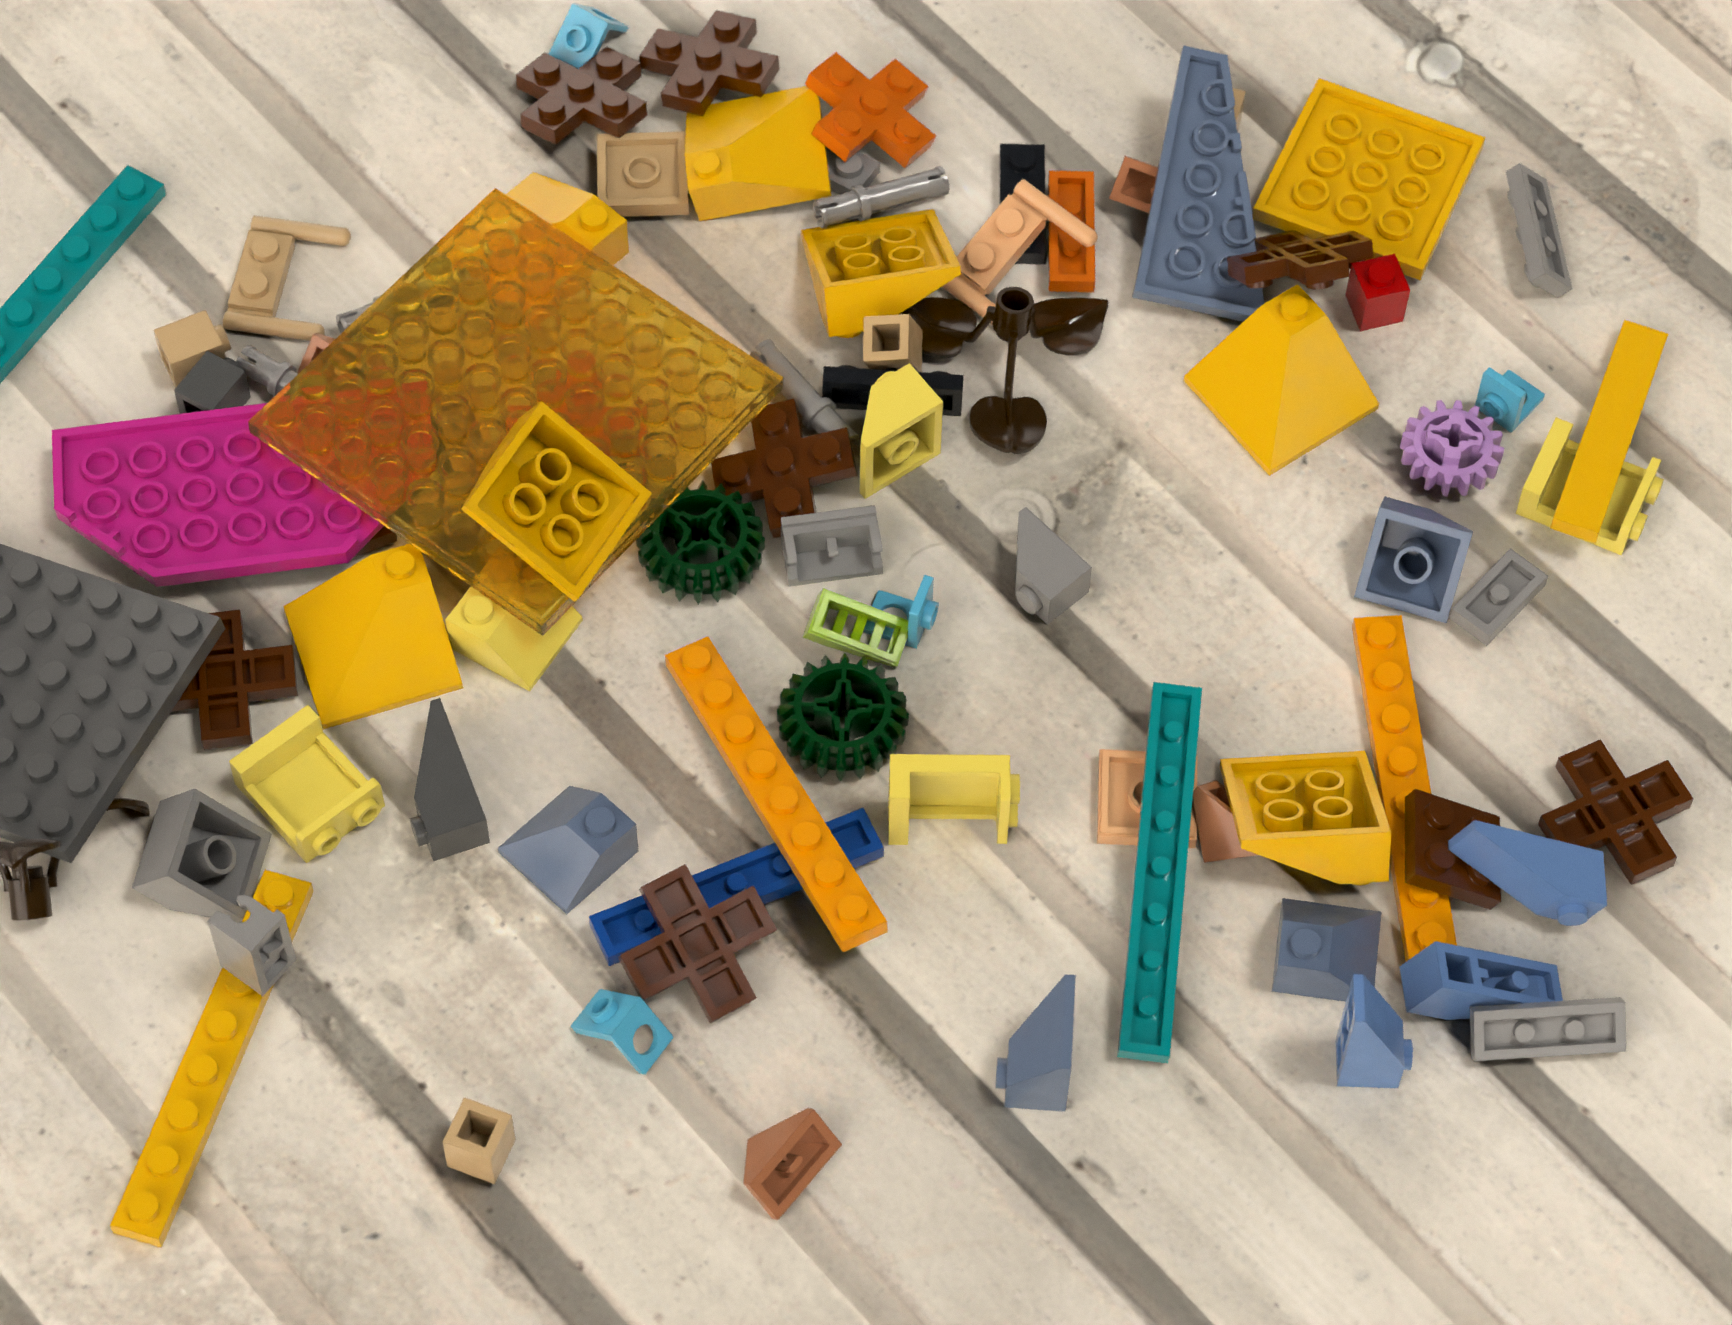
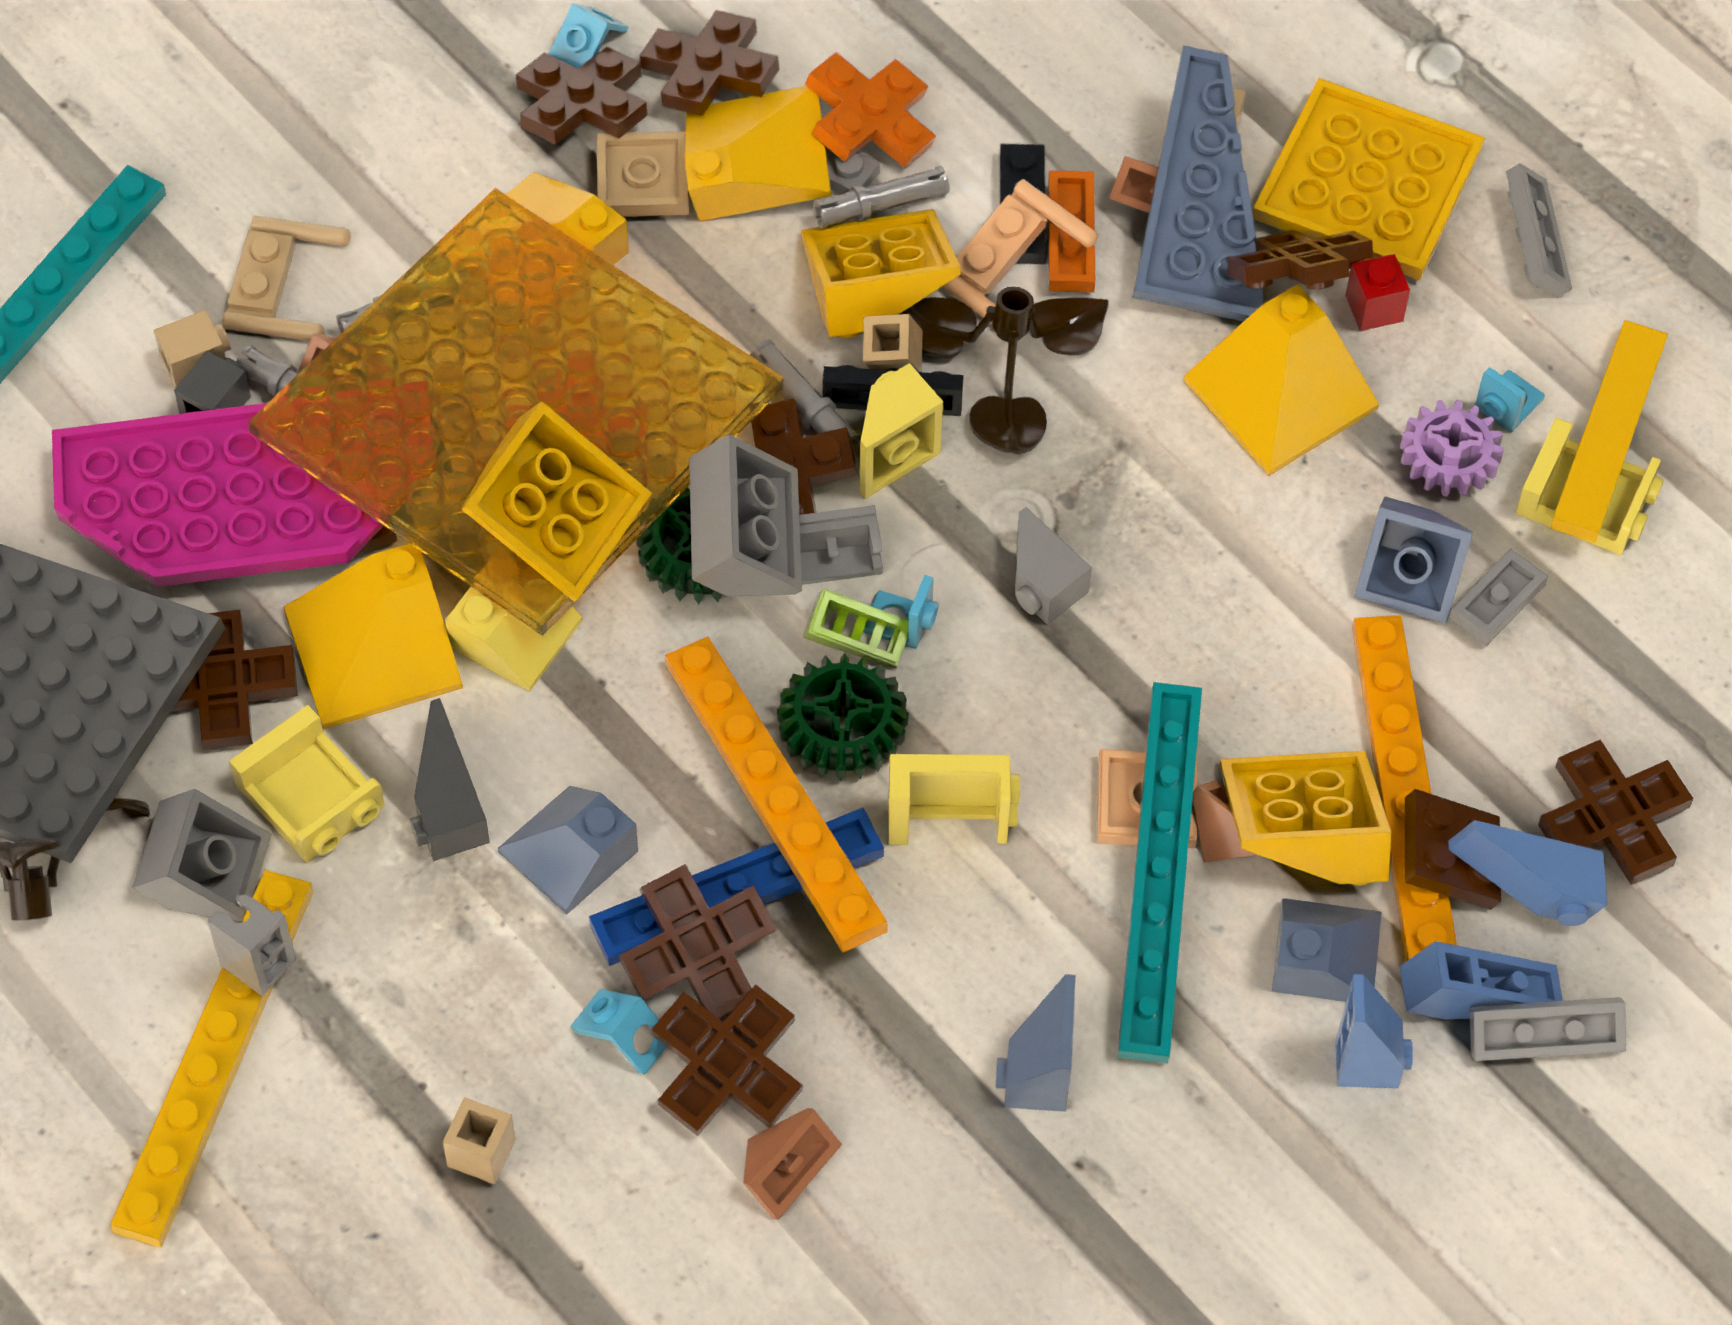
(726, 1060): none -> reddish brown plate
(744, 521): none -> light grey slope

